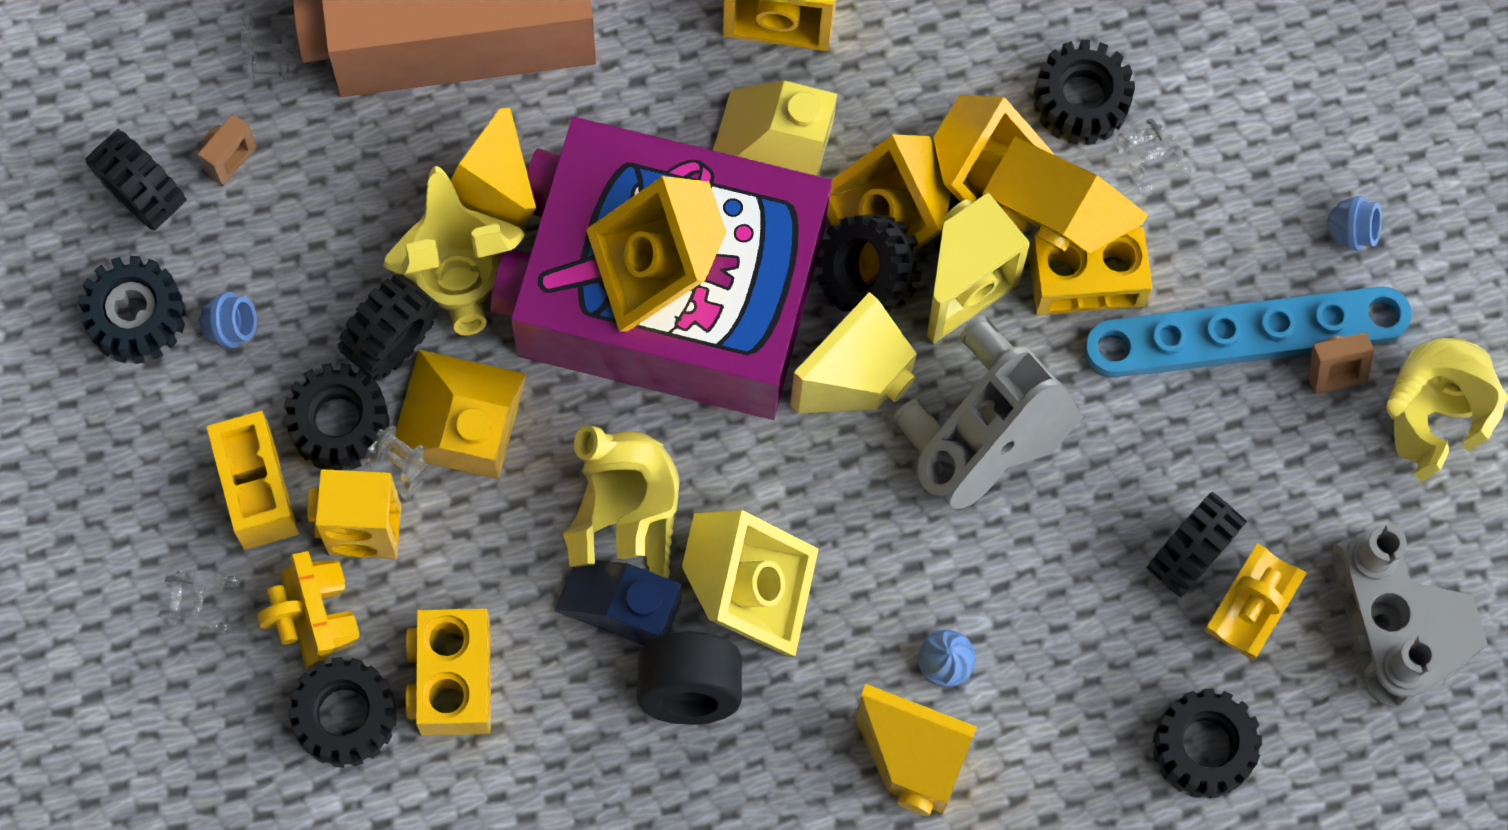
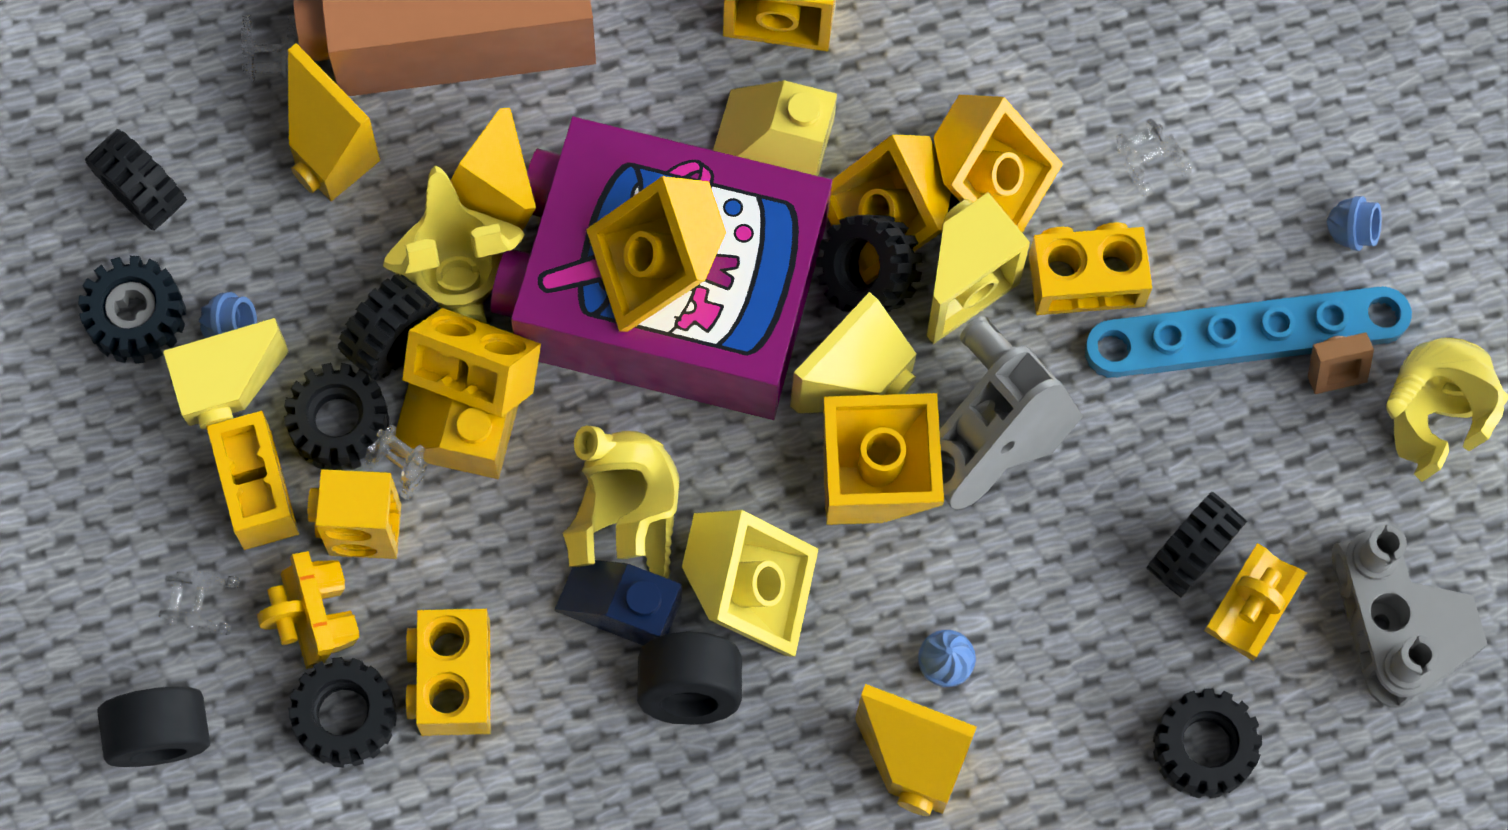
(153, 726): none -> black tyre
(224, 371): none -> light yellow slope
(226, 149): medium nougat plate -> none
(327, 130): none -> yellow slope
(471, 362): none -> yellow brick
(881, 457): none -> yellow slope
(1060, 199): yellow slope -> none
(1091, 64): black tyre -> none

